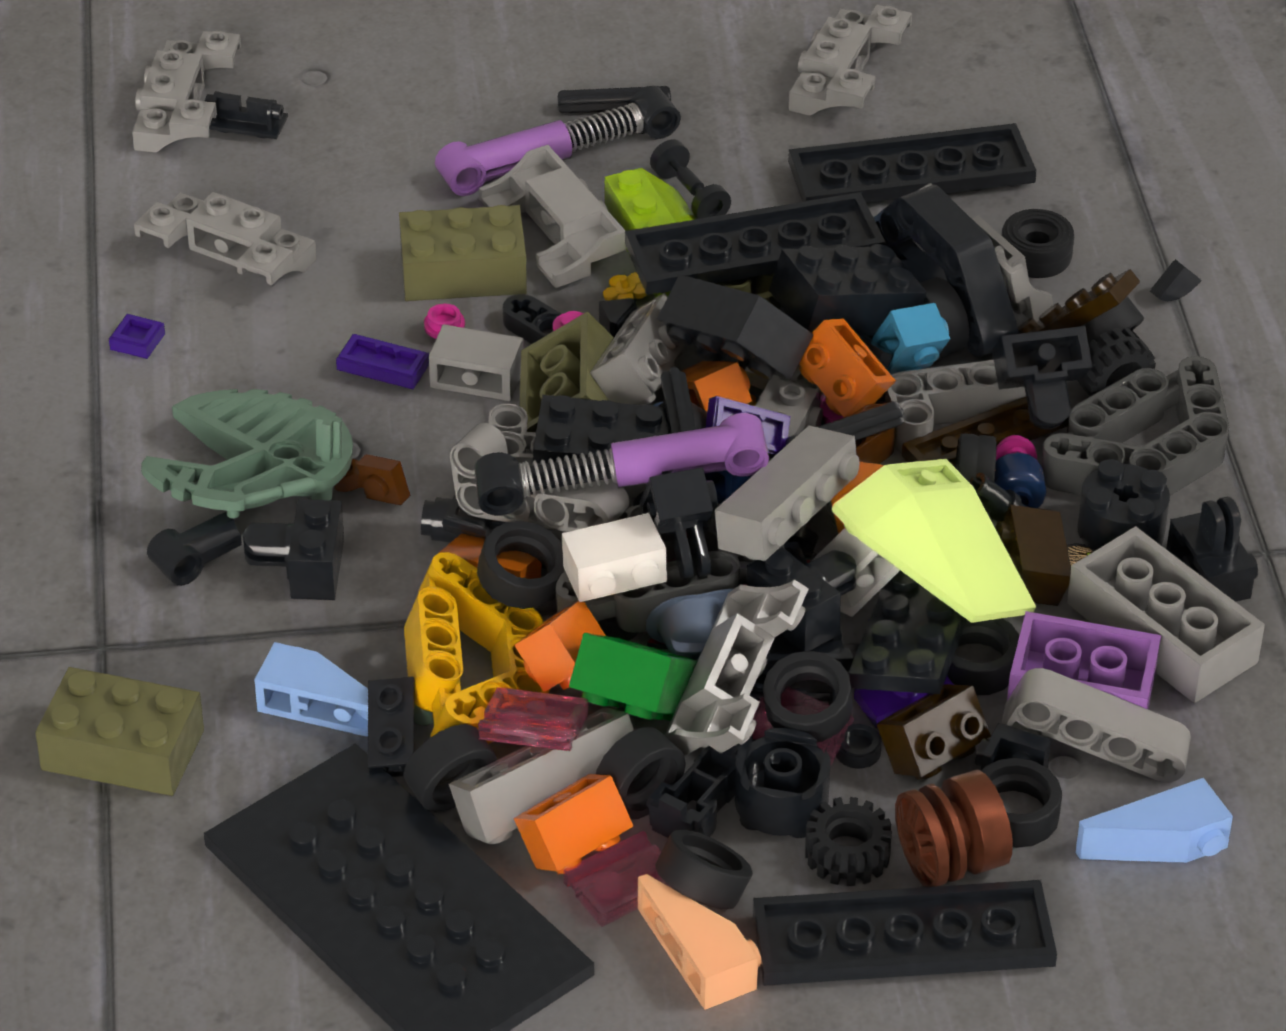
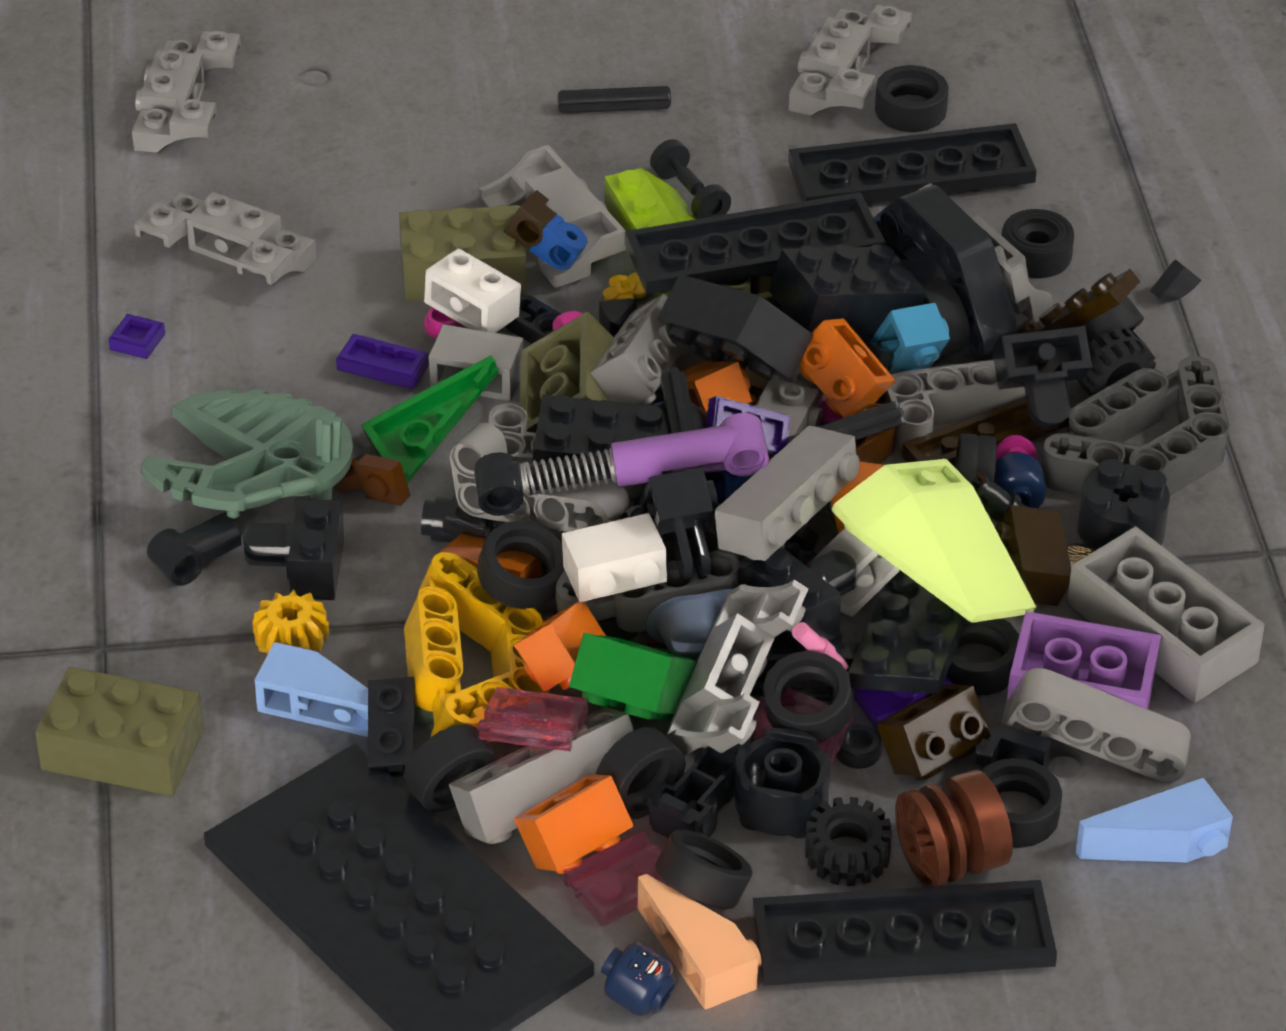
(259, 118): black hinge -> none
(291, 622): none -> yellow gear
(422, 422): none -> green wing
(470, 166): piece -> none
(472, 292): none -> white brick
(546, 233): none -> leg
(638, 978): none -> dark blue head
(813, 642): none -> bright pink piece
(912, 81): none -> black tyre
(1213, 547): black brick -> none

